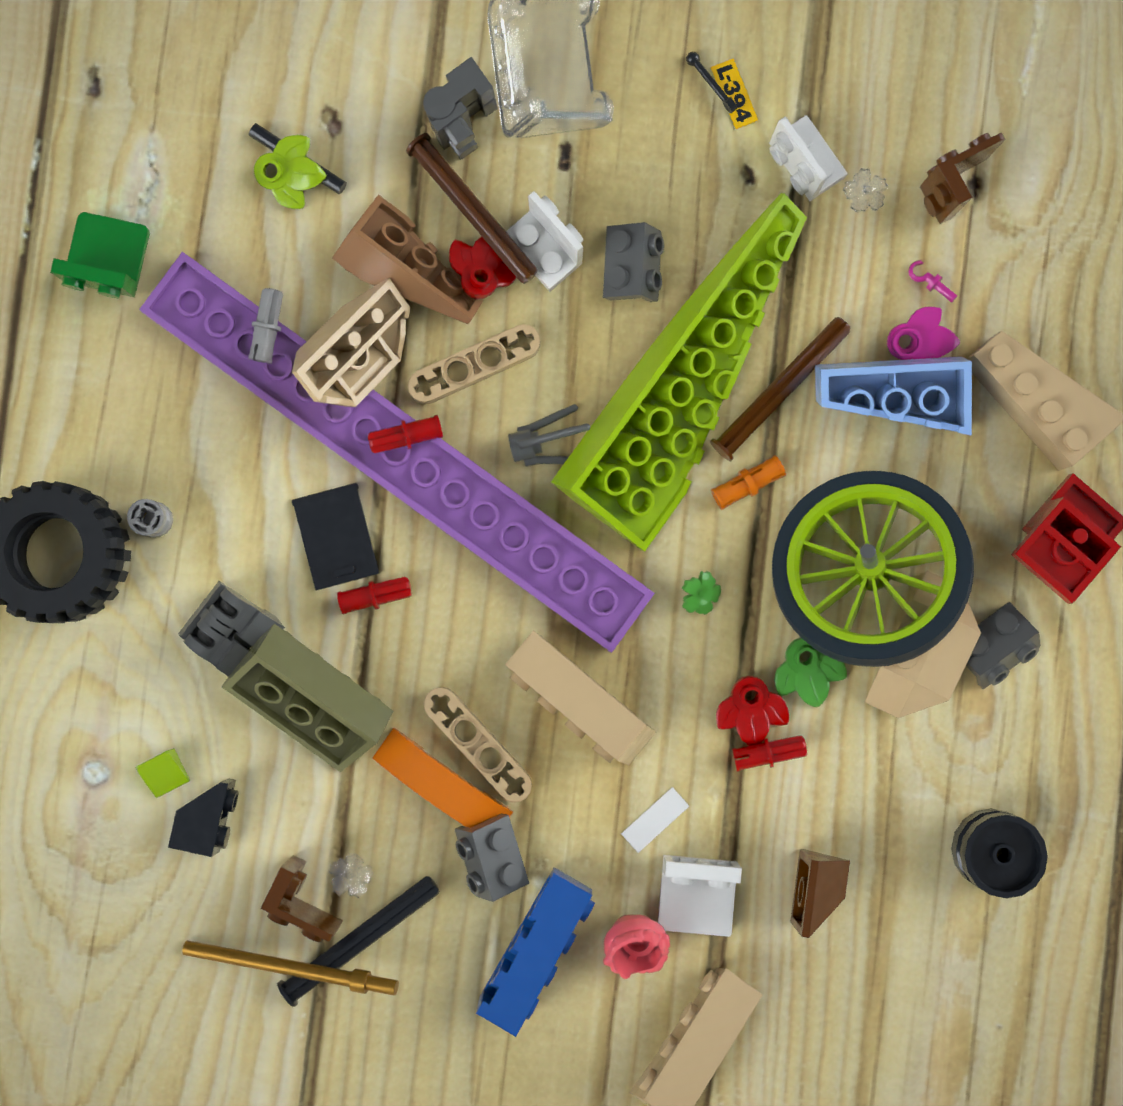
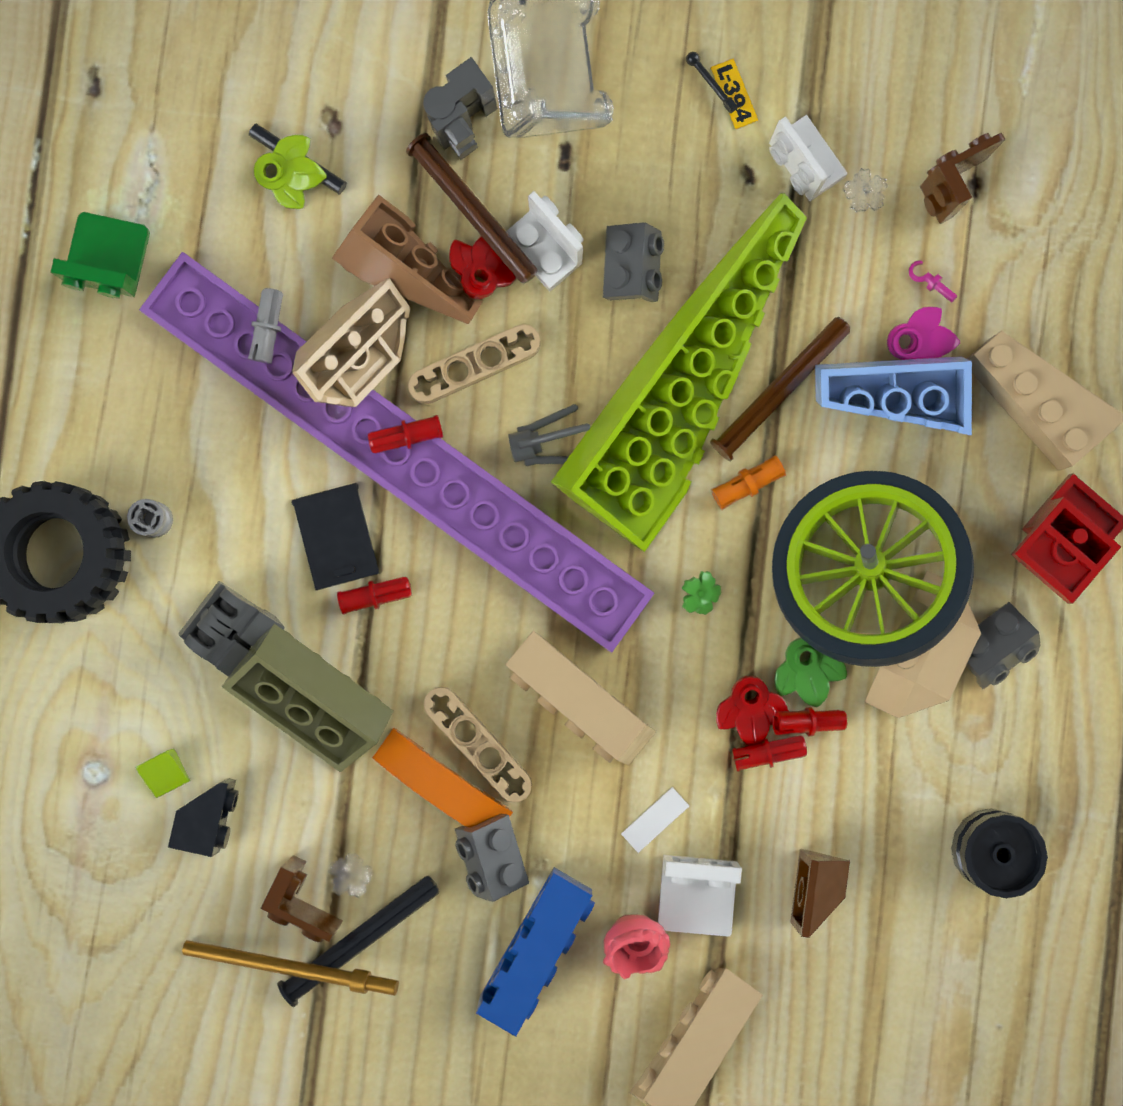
(808, 721): none -> red axle

